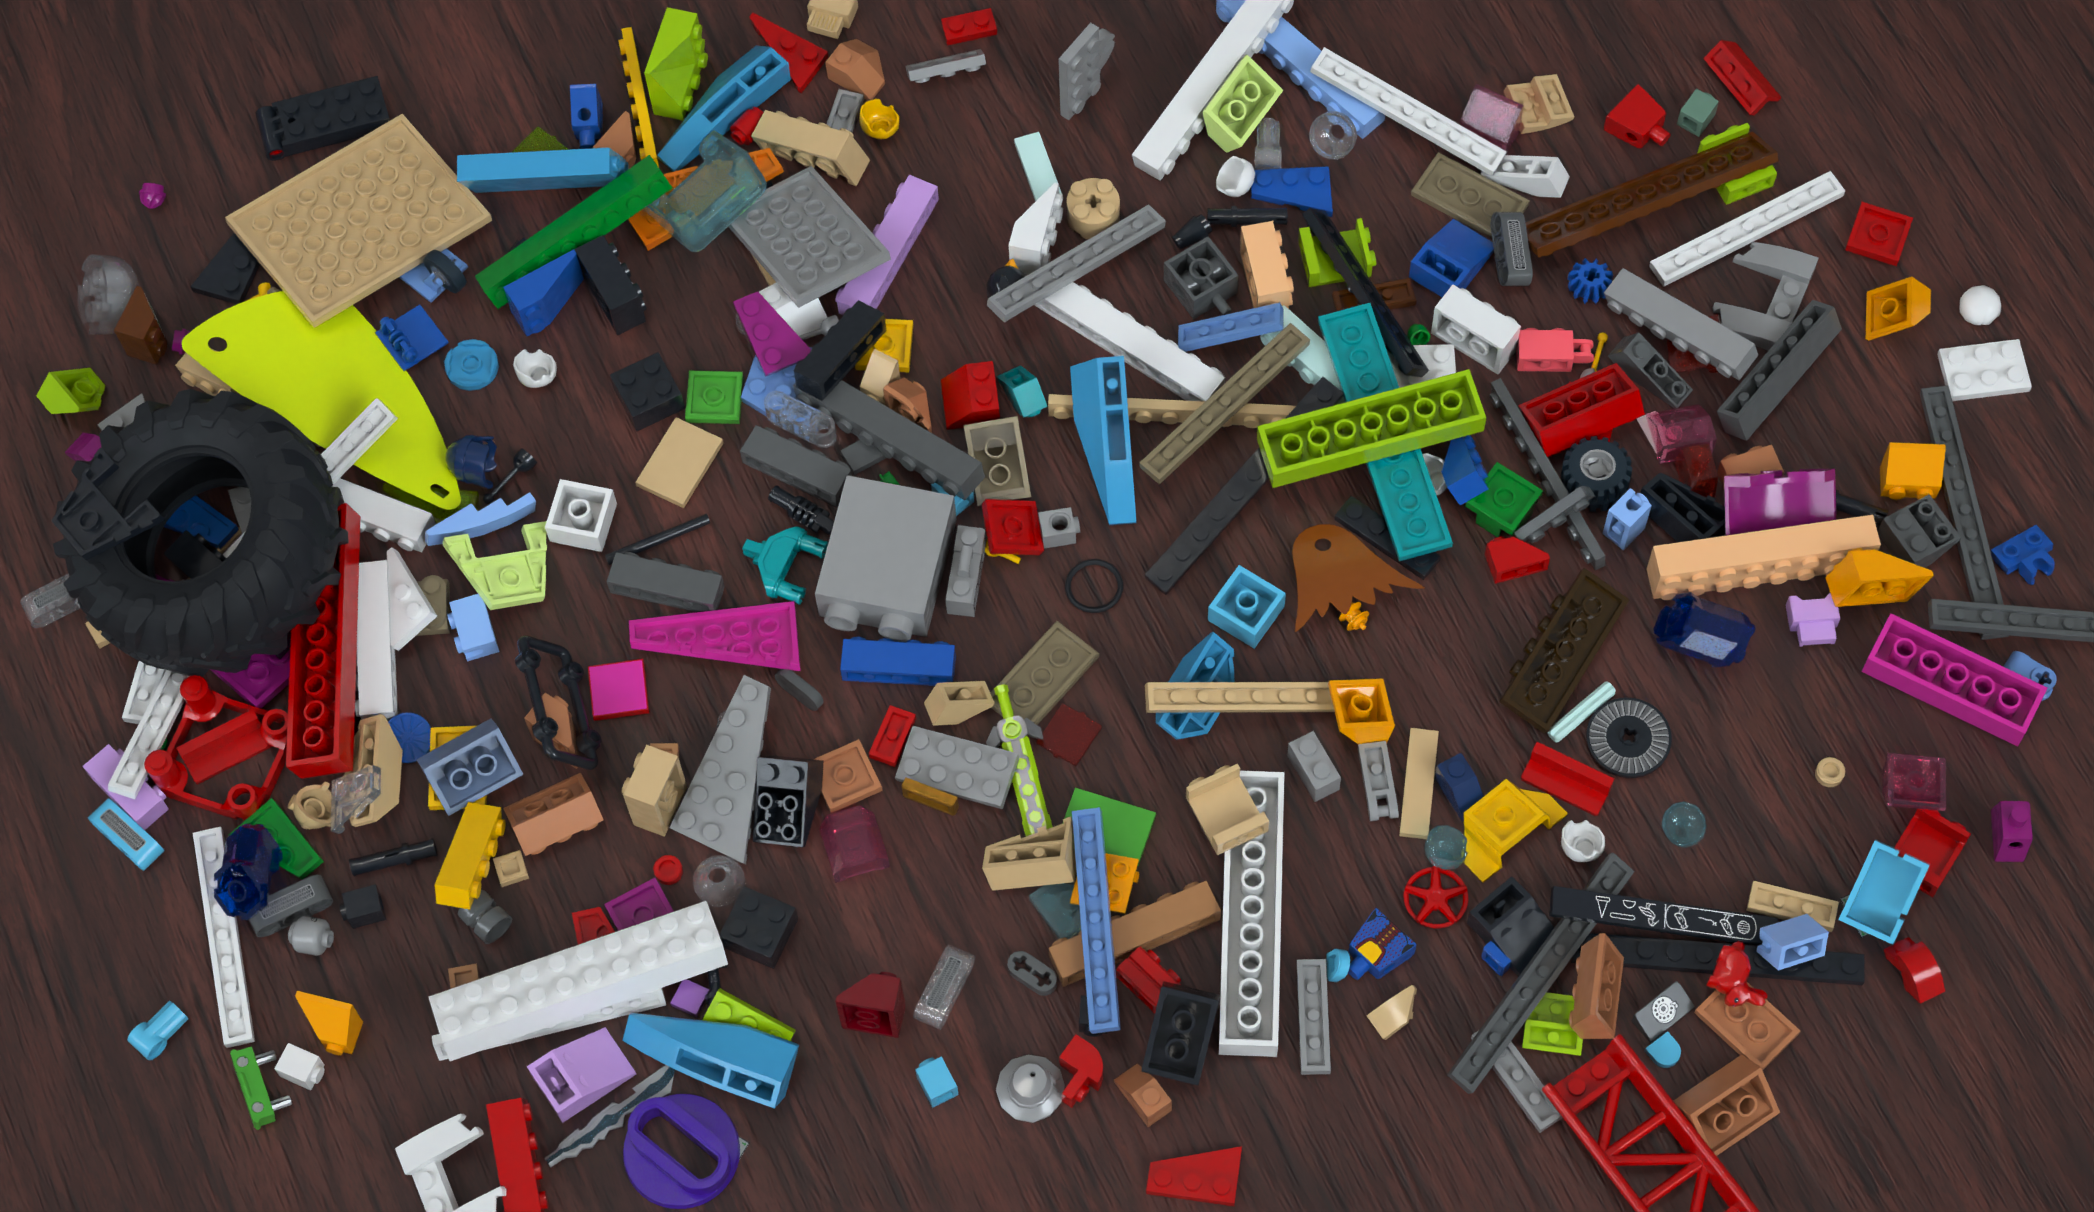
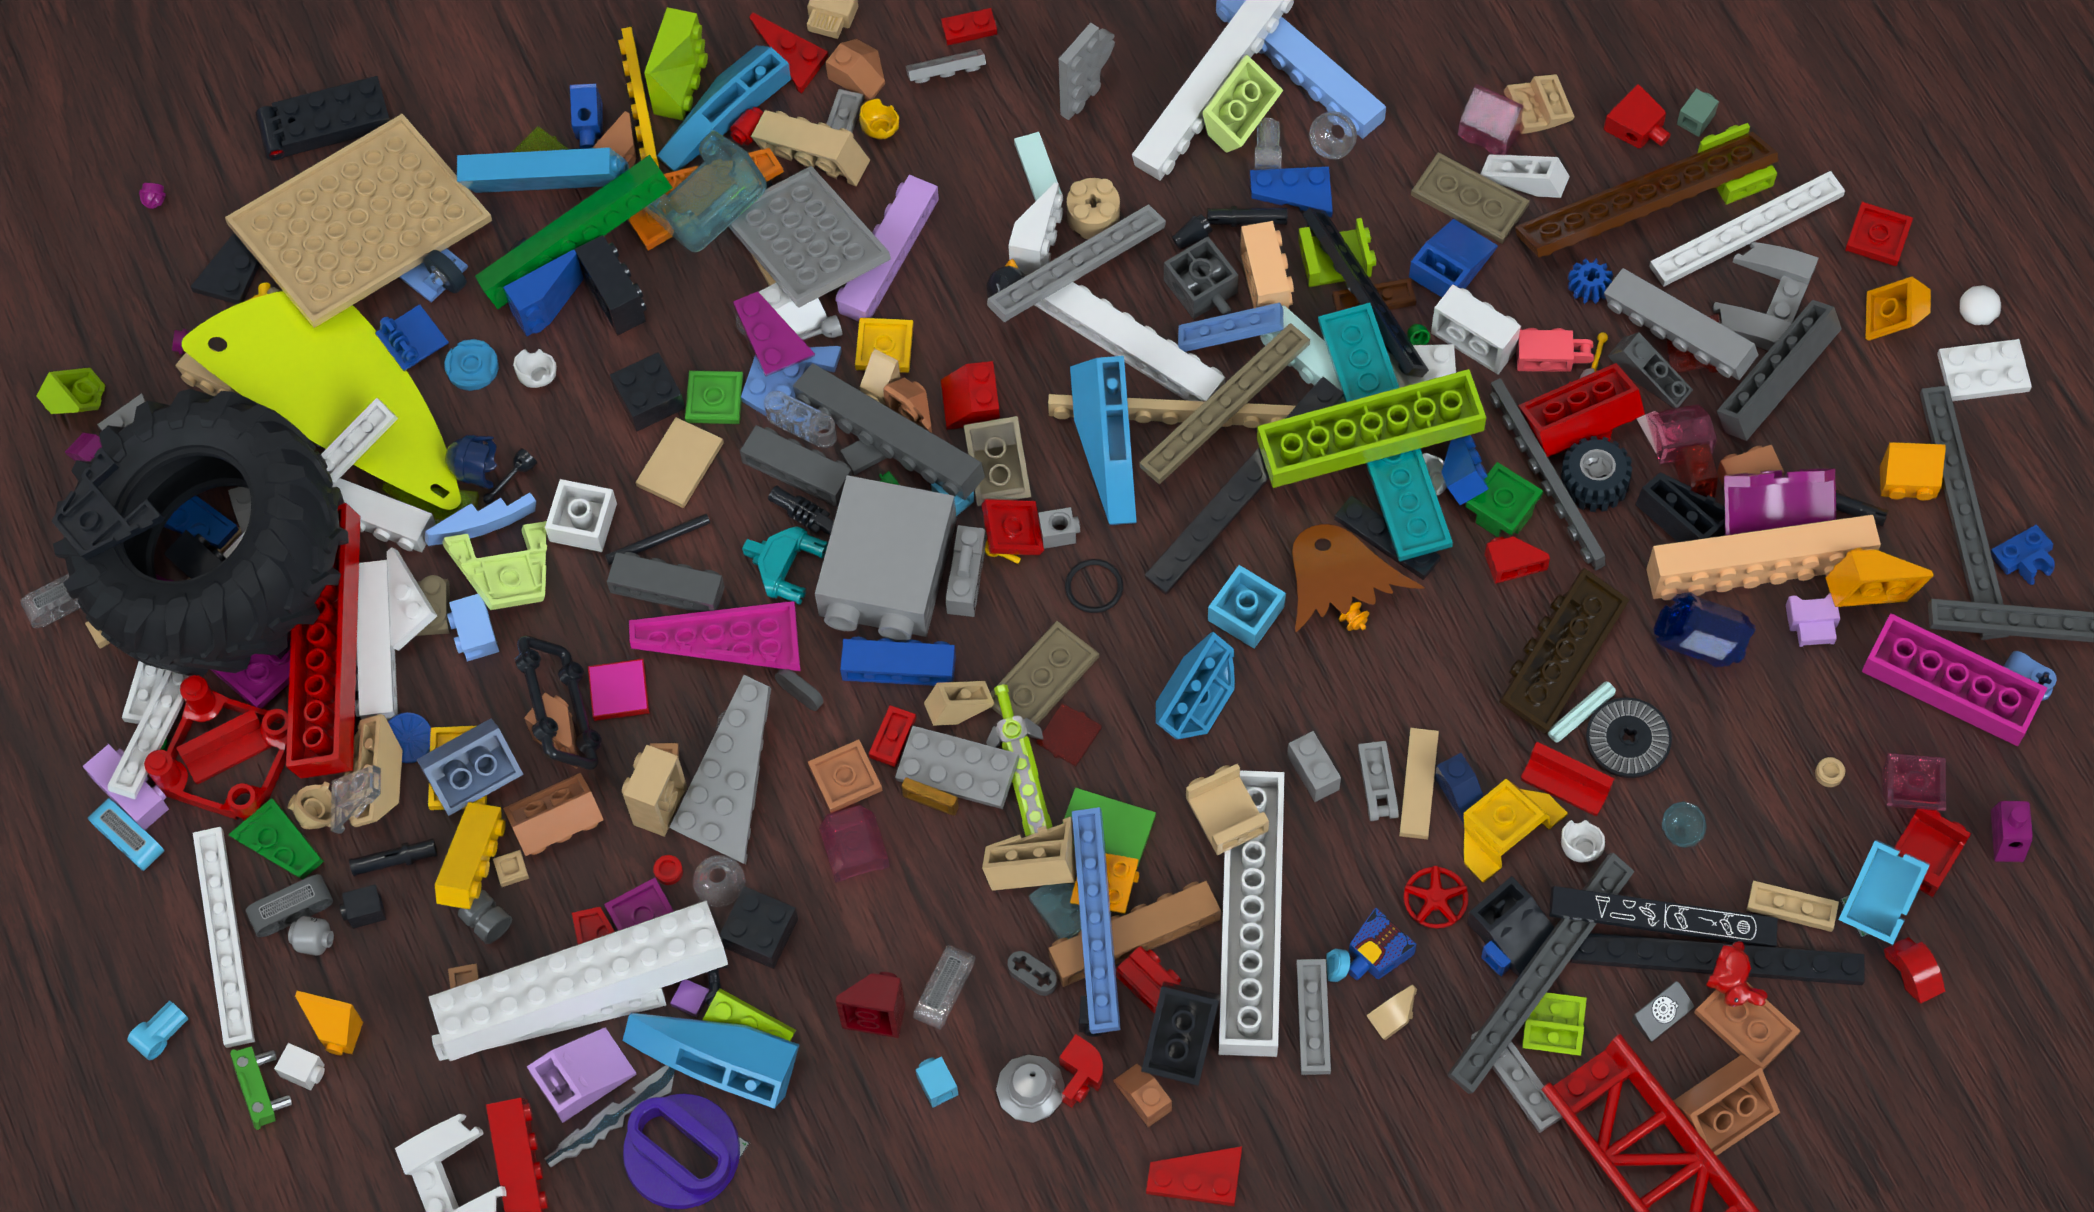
(112, 285): clear cylinder -> none
(140, 330): reddish brown slope -> none
(246, 871): clear blue brick -> none
(786, 799): black slope -> none
(839, 350): black brick -> none
(1023, 391): teal slope -> none
(1235, 177): white hair -> none
(1237, 697): tan plate -> none
(1362, 709): light orange slope -> none
(1408, 111): white plate -> none
(1445, 847): clear light blue hair -> none
(1511, 249): dark grey beam -> none
(1555, 515): dark grey plate -> none
(1597, 989): nougat slope -> none
(1627, 519): light blue brick -> none
(1664, 1051): medium azure tile -> none
(1741, 76): red panel -> none
(1792, 941): light blue brick -> none
(1918, 532): dark grey slope -> none

